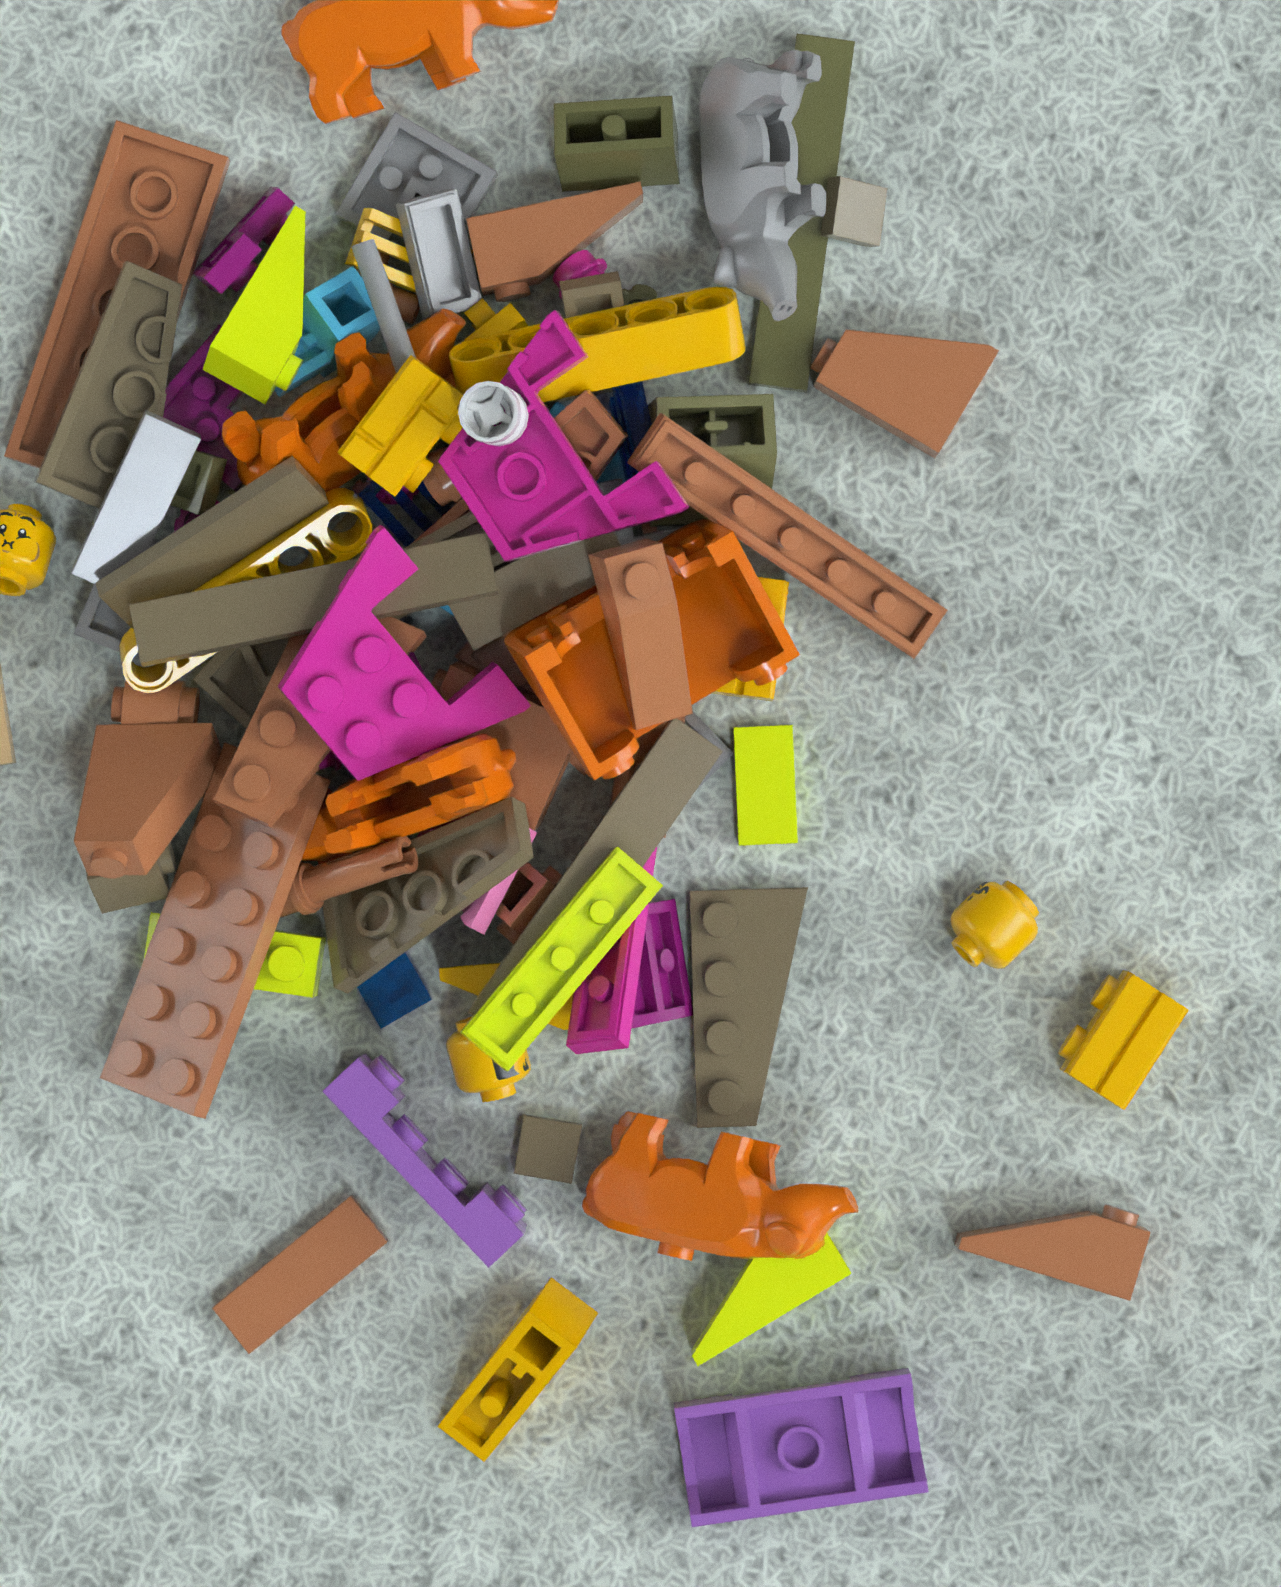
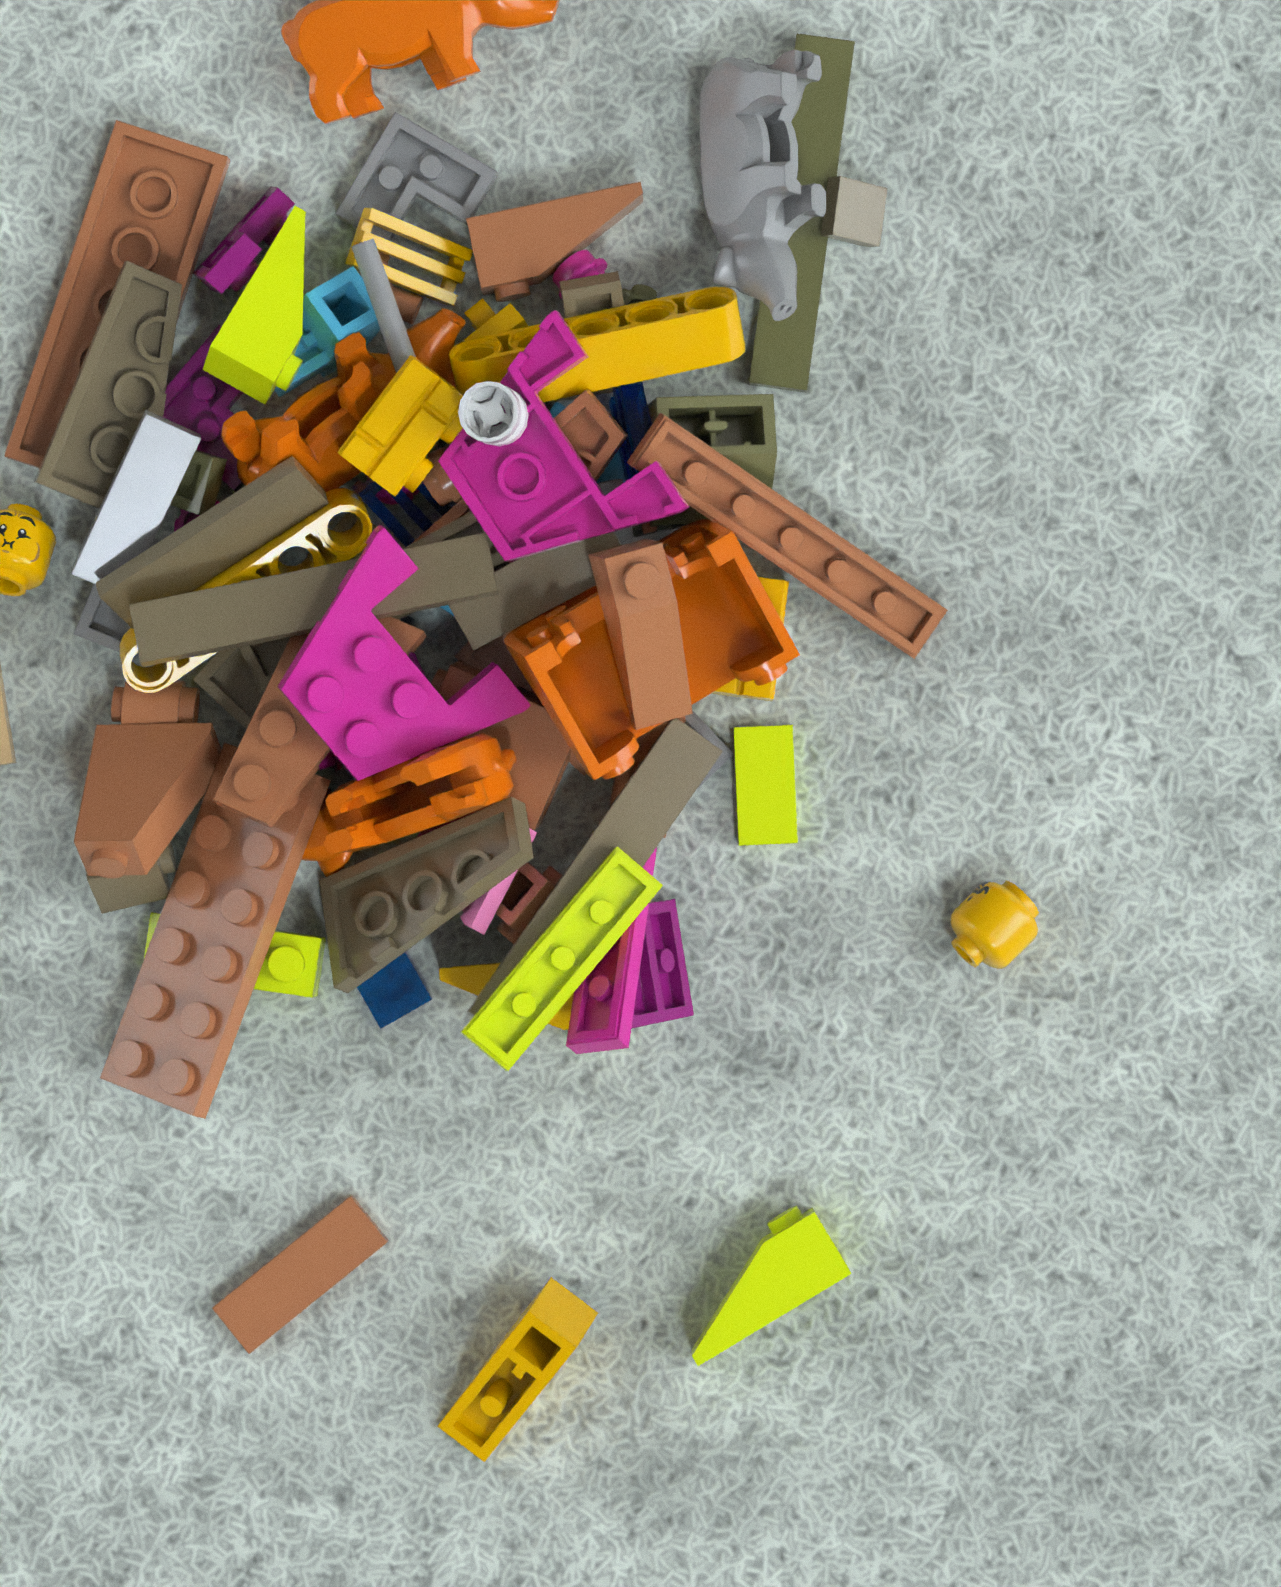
(348, 873): nougat pin -> none
(439, 252): light grey tile -> none
(478, 1072): yellow head -> none
(485, 1221): medium lavender piece -> none
(547, 1148): dark tan tile -> none
(616, 143): olive brick -> none
(710, 1207): orange animal -> none
(739, 984): dark tan wing -> none
(800, 1448): medium lavender piece -> none
(903, 382): nougat slope -> none
(1073, 1247): nougat slope -> none
(1121, 1038): yellow brick -> none

